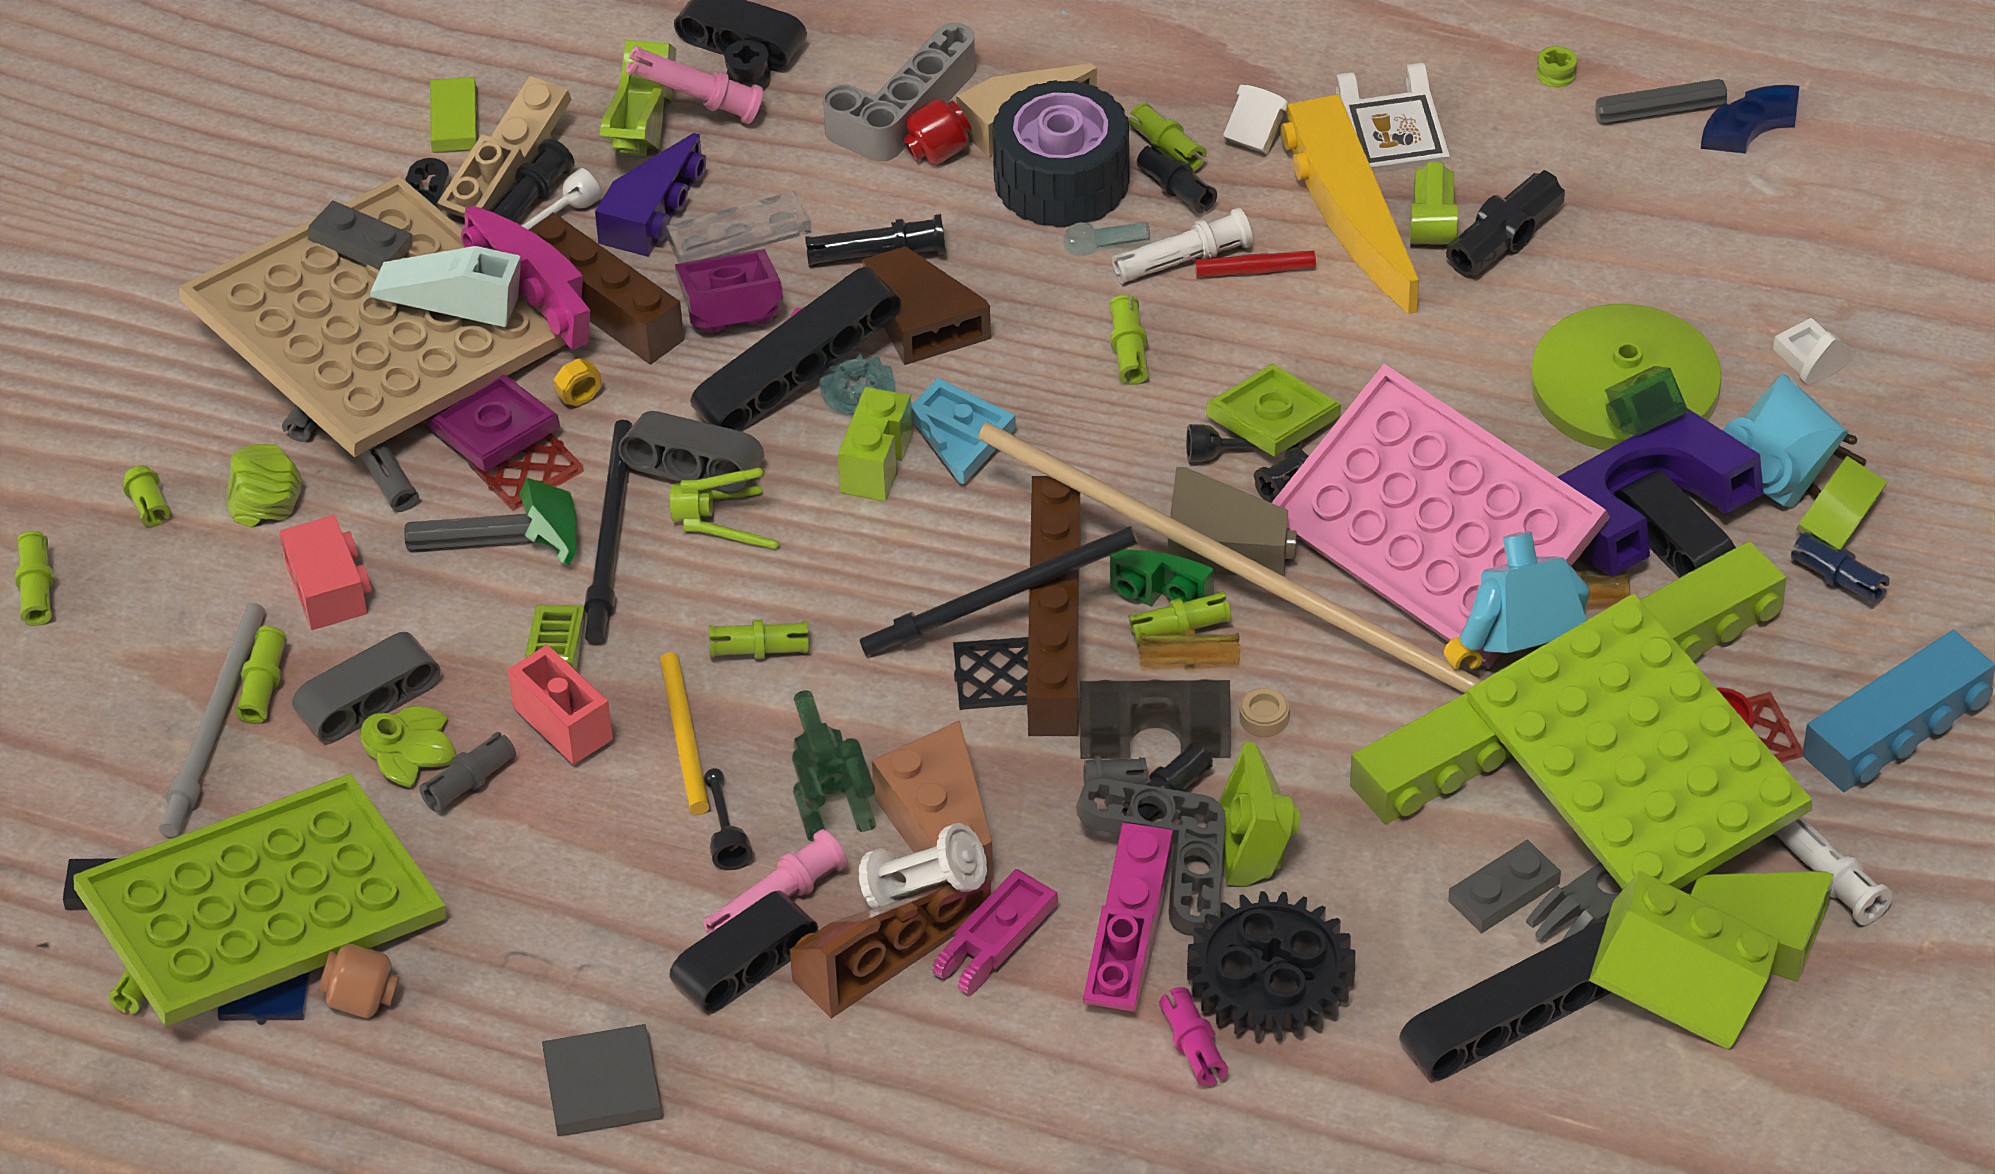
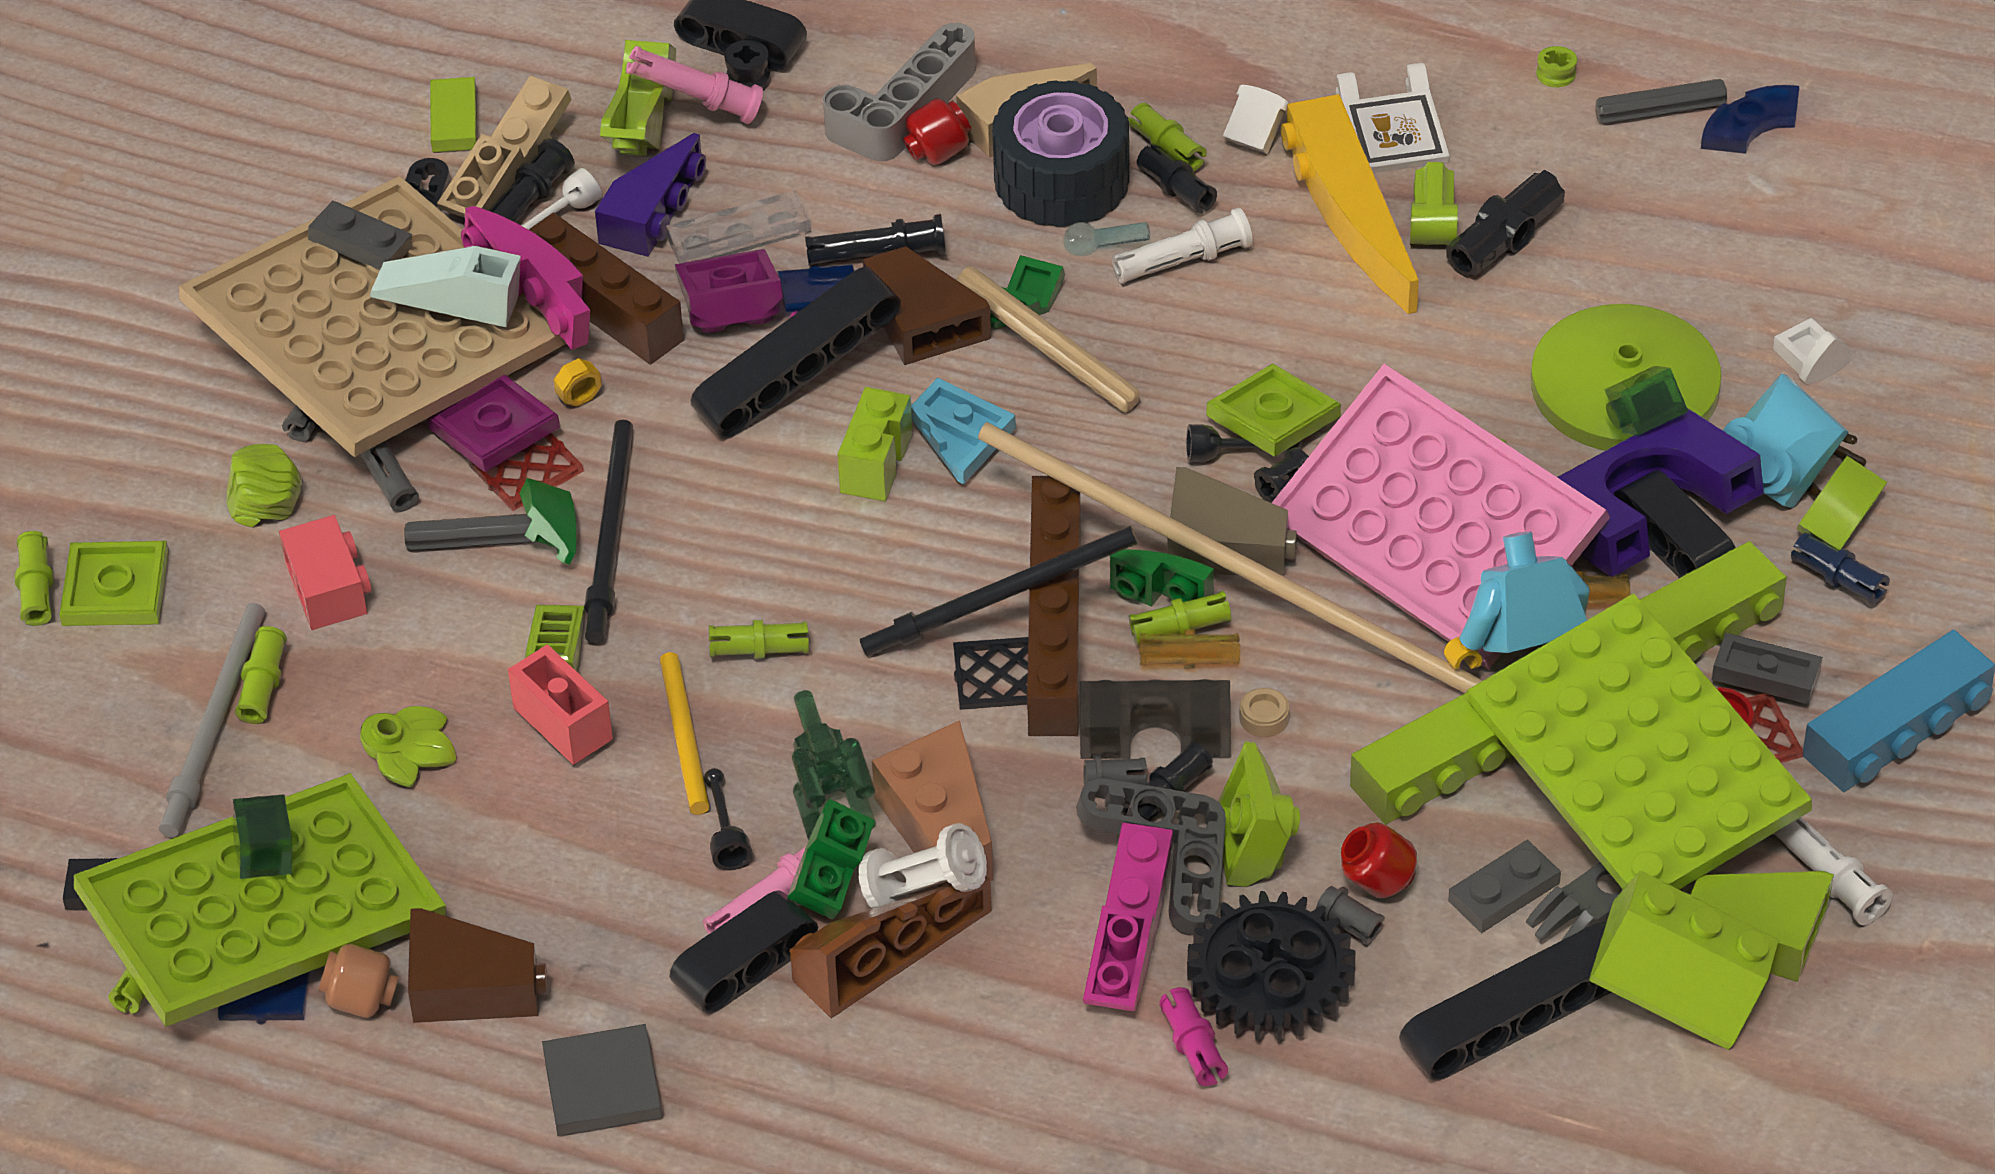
(114, 583): none -> lime tile
(142, 486): lime pin -> none
(262, 836): none -> clear green brick
(366, 685): dark grey beam -> none
(467, 771): dark grey pin -> none
(470, 971): none -> reddish brown slope
(688, 449): dark grey beam -> none
(694, 501): lime plant -> none
(805, 285): none -> clear blue piece
(830, 859): none -> green slope
(836, 387): clear light blue gear -> none
(996, 929): dark pink hinge -> none
(1034, 285): none -> green slope
(1052, 341): none -> tan axle
(1128, 339): lime pin -> none
(1255, 263): red piece -> none
(1353, 915): none -> dark grey pin
(1378, 860): none -> red head
(1767, 668): none -> dark grey plate

